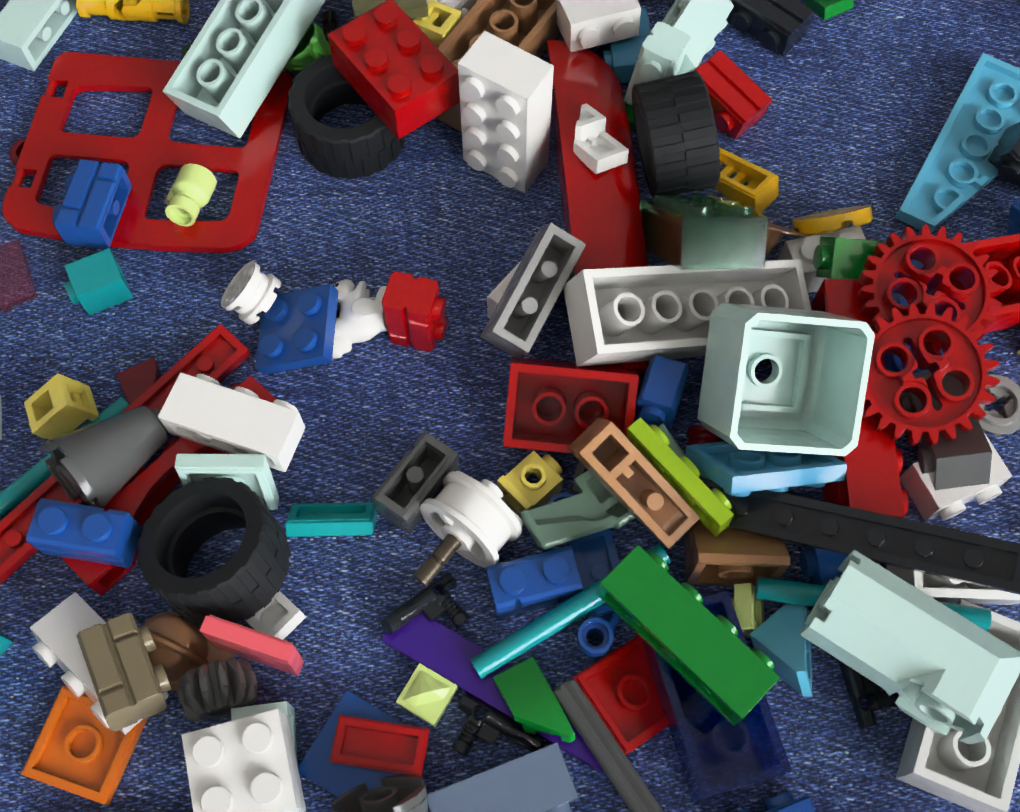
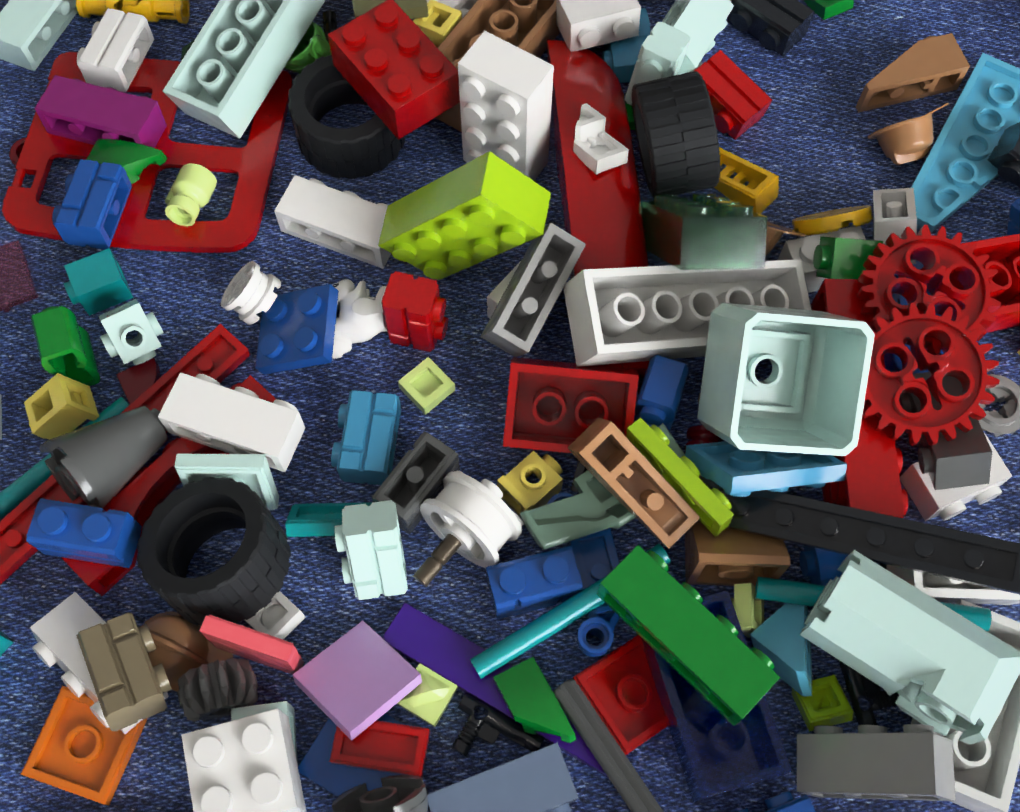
(64, 345): none -> green brick
(94, 112): none -> magenta brick
(115, 50): none -> white brick
(123, 320): none -> light aqua brick
(130, 155): none -> green slope
(333, 220): none -> white brick
(357, 679): none -> lavender tile
(368, 437): none -> dark azure brick
(373, 550): none -> light aqua brick
(426, 385): none -> yellowish green plate
(430, 606): black hose -> none
(465, 217): none -> lime brick
(826, 705): none -> lime tile
(876, 764): none -> light grey brick
(893, 213): none -> white brick
(907, 139): none -> medium nougat piece
(921, 71): none -> medium nougat slope

